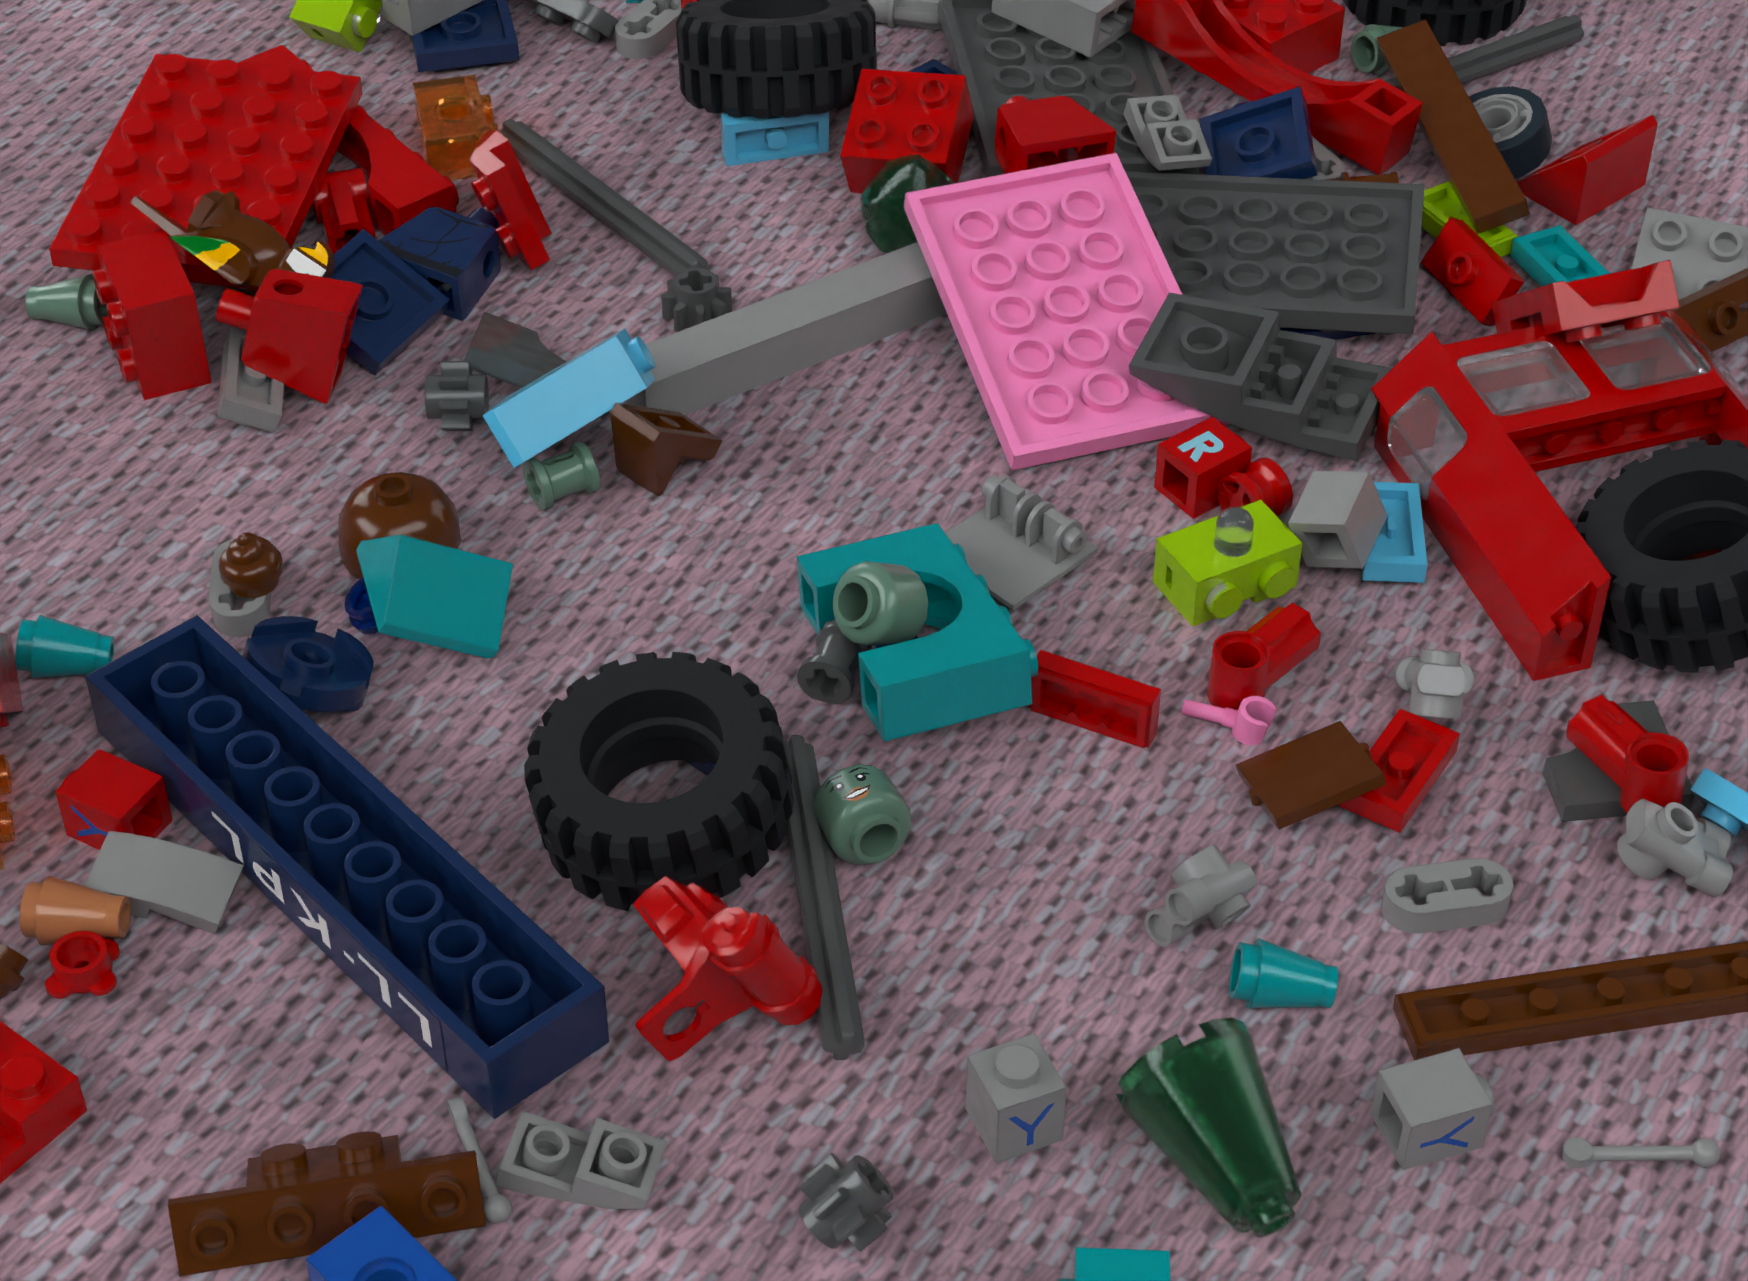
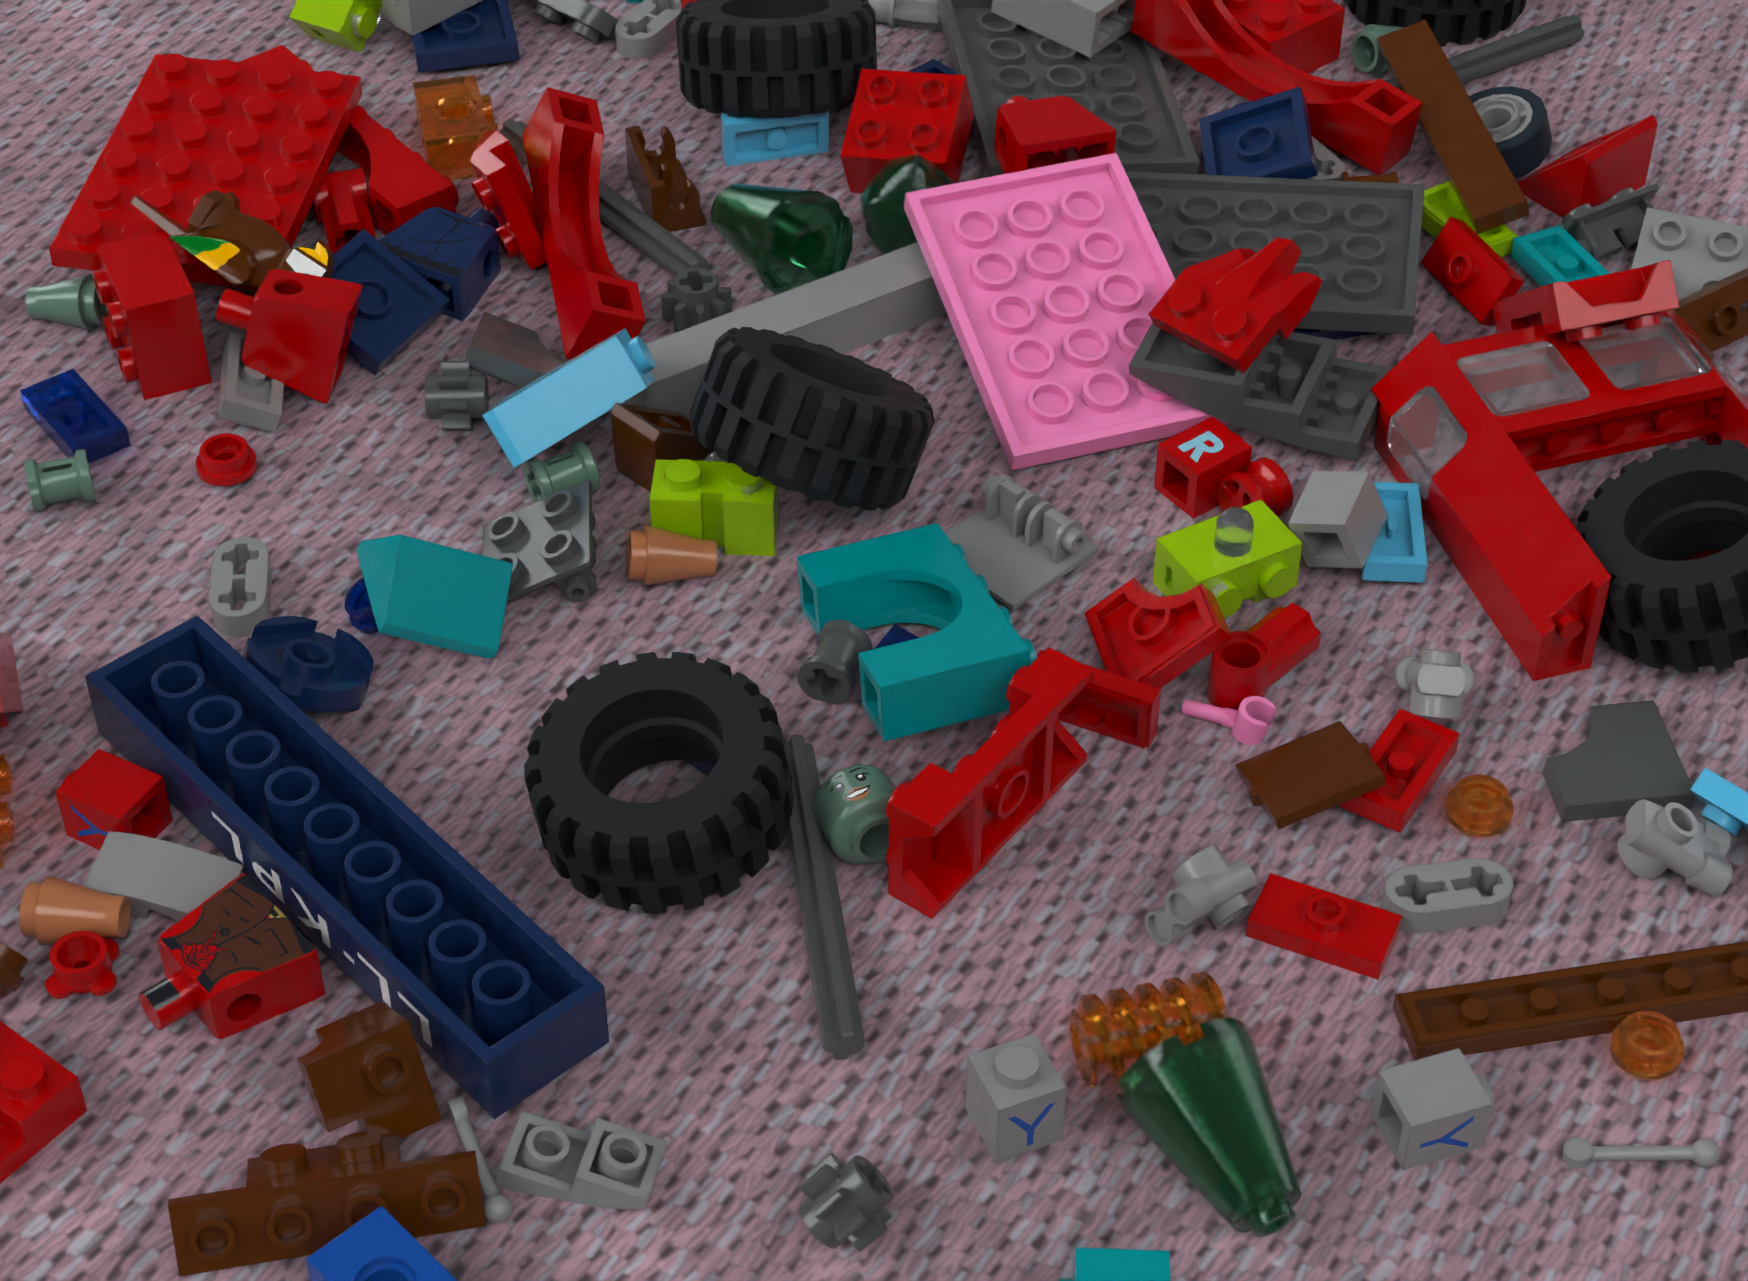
(59, 480): none -> sand green bush
(60, 648): teal cone -> none
(75, 416): none -> clear blue plate
(225, 460): none -> red plate
(233, 964): none -> torso
(251, 566): reddish brown plate -> none
(369, 1074): none -> reddish brown brick
(392, 507): reddish brown cylinder -> none
(548, 543): none -> dark grey hinge
(564, 167): none -> red arch
(662, 182): none -> reddish brown hinge
(667, 556): none -> nougat cone
(716, 503): none -> lime piece
(728, 962): red piece -> none
(786, 231): none -> clear green cone
(811, 419): none -> black tyre
(880, 604): sand green head -> none
(957, 821): none -> red piece
(1134, 1025): none -> clear orange piece
(1155, 635): none -> red tile
(1165, 133): light grey slope -> none
(1238, 302): none -> red plate
(1280, 978): teal cone -> none
(1323, 926): none -> red plate
(1479, 806): none -> clear orange plate
(1622, 214): none -> dark grey hinge
(1637, 760): red piece -> none
(1650, 1031): none -> clear orange plate

